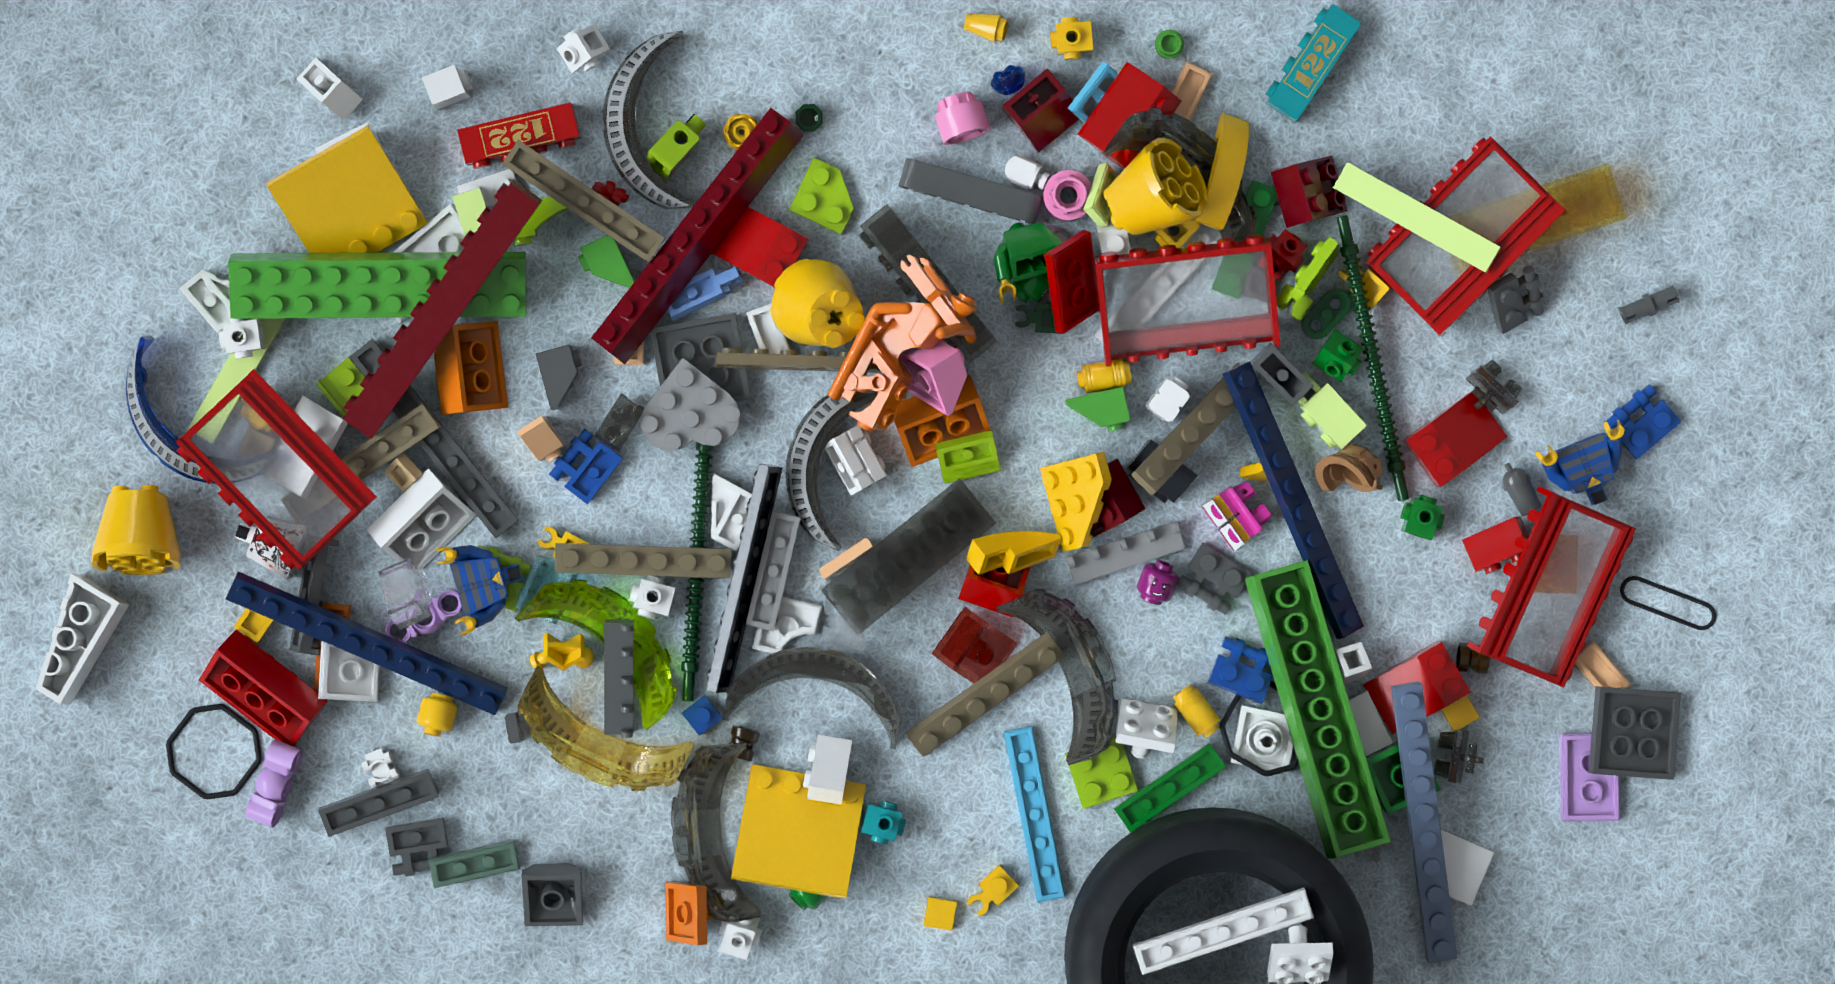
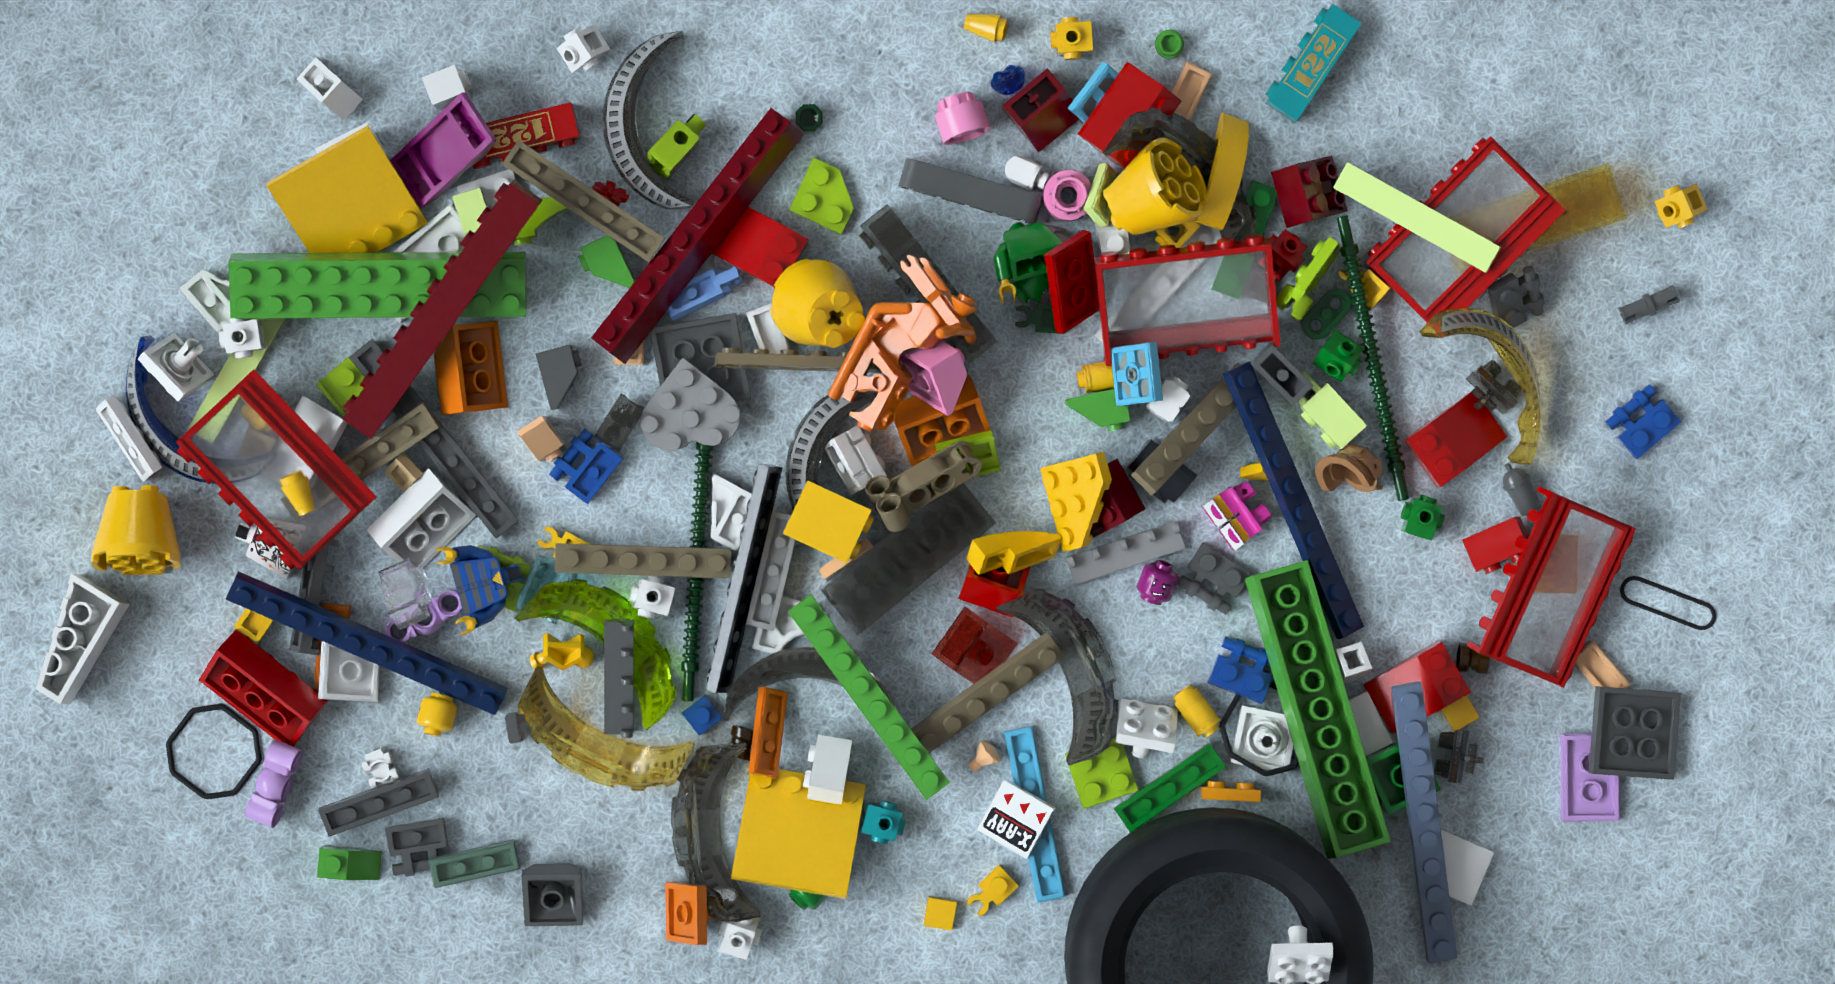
(129, 437): none -> white plate
(177, 365): none -> white plate
(298, 492): none -> yellow cone
(348, 863): none -> bright green slope
(443, 150): none -> magenta slope
(734, 125): yellow plate -> none
(768, 732): none -> orange tile
(828, 522): none -> yellow brick
(868, 696): none -> bright green plate
(921, 484): none -> dark tan piece
(985, 755): none -> light nougat rock
(1016, 818): none -> tile
(1136, 374): none -> medium azure piece
(1223, 931): white tile -> none
(1243, 792): none -> light orange plate
(1513, 354): none -> clear yellow windscreen
(1585, 463): torso -> none
(1680, 205): none -> yellow brick

